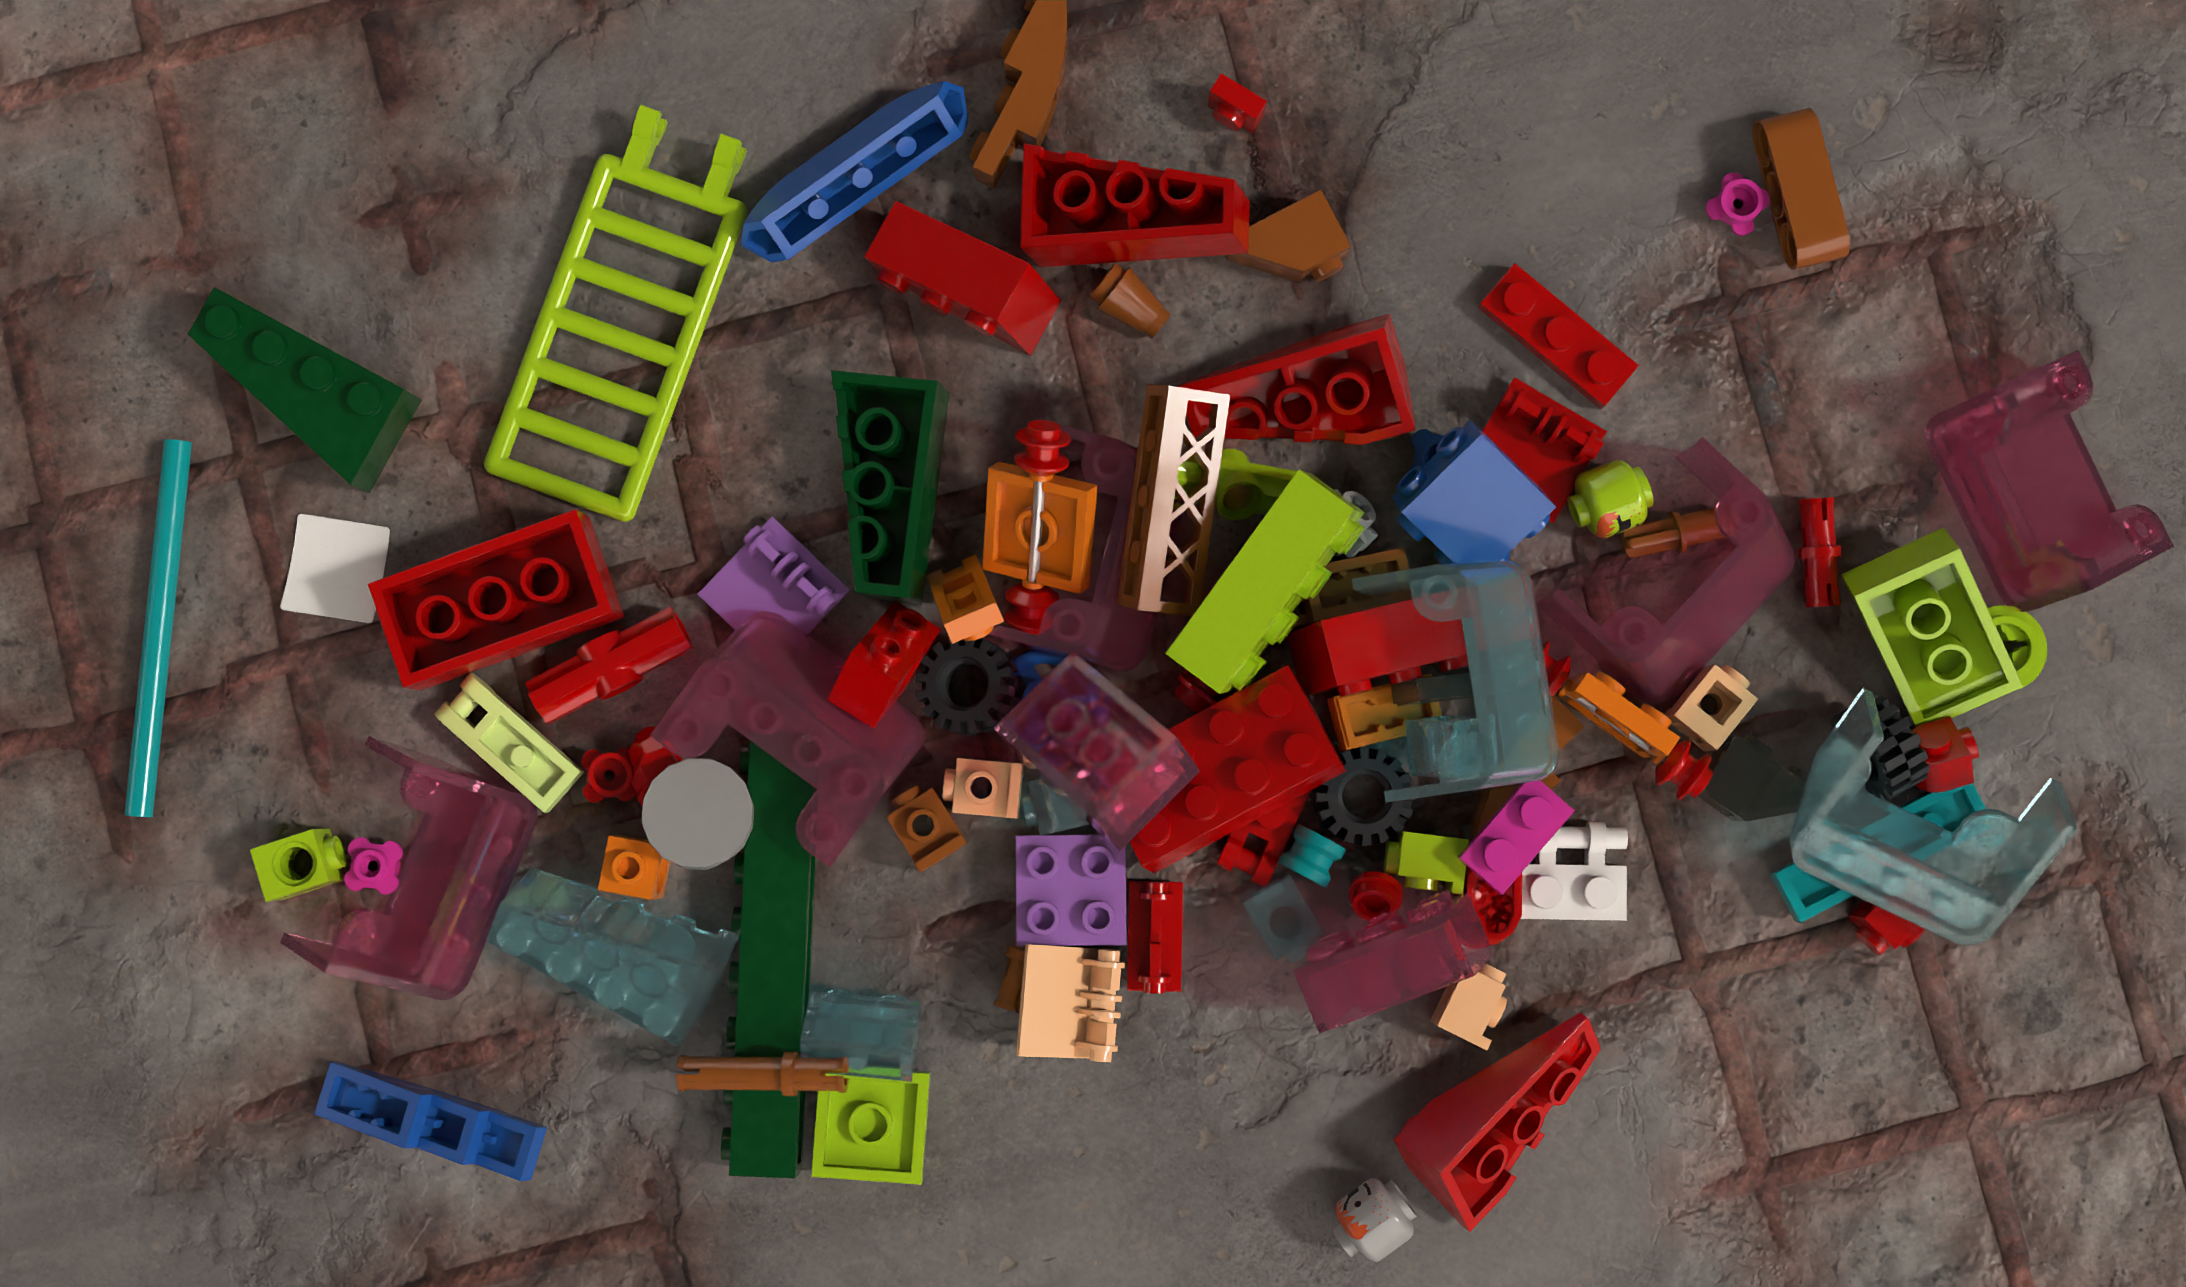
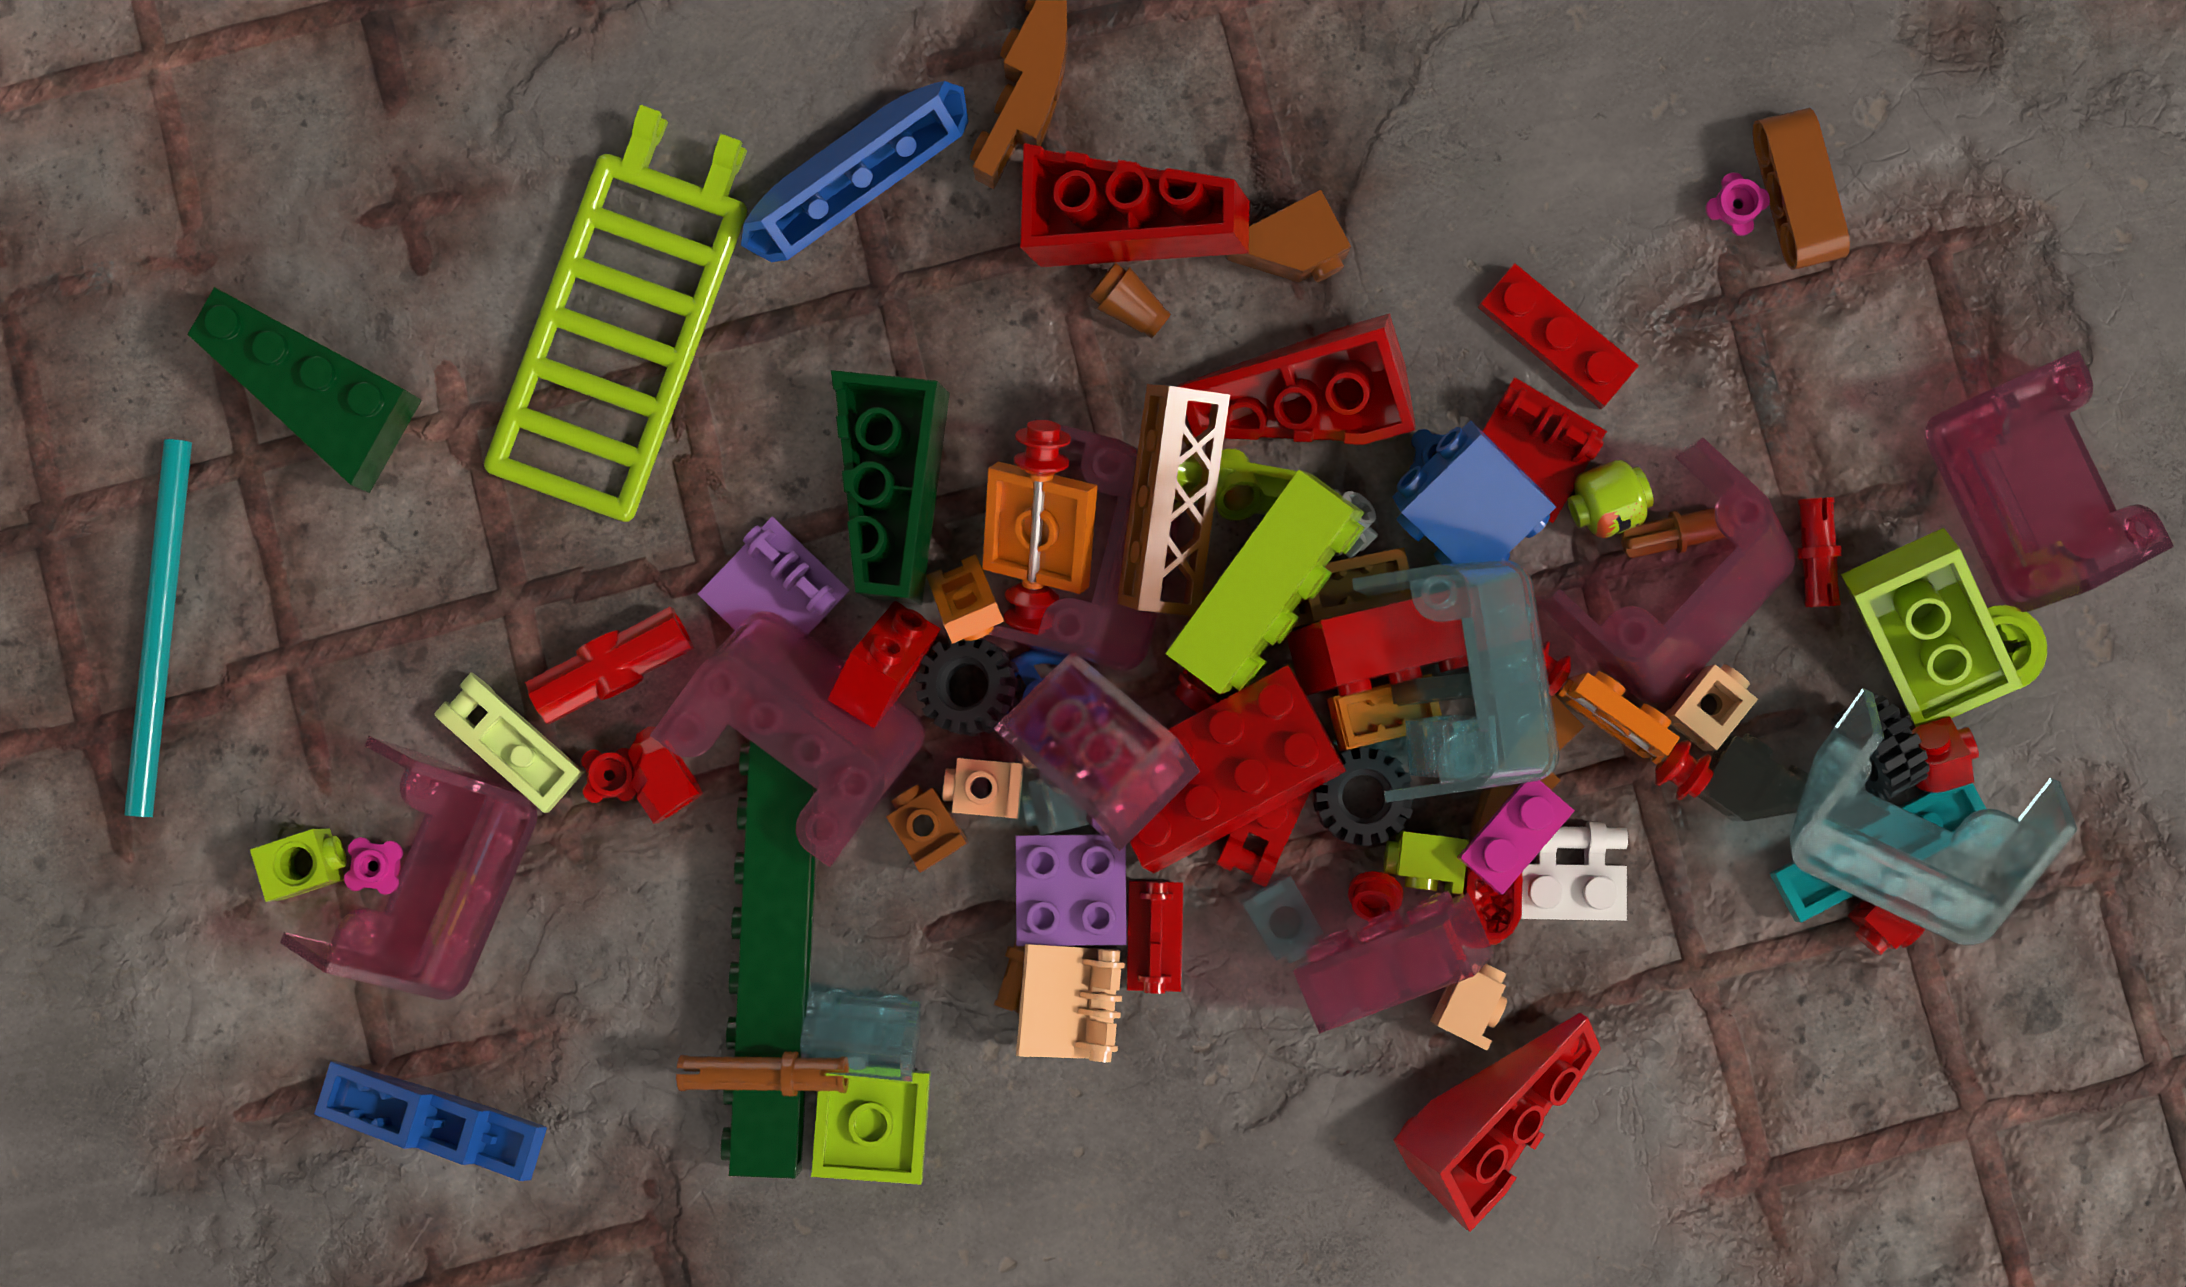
(334, 566): white sticker -> none
(496, 600): red brick -> none
(614, 951): clear light blue wedge -> none
(633, 868): orange brick -> none
(697, 813): light grey tile -> none
(963, 277): red wedge -> none
(1235, 105): red plate -> none
(1311, 855): teal wheel -> none
(1374, 1220): light grey head -> none

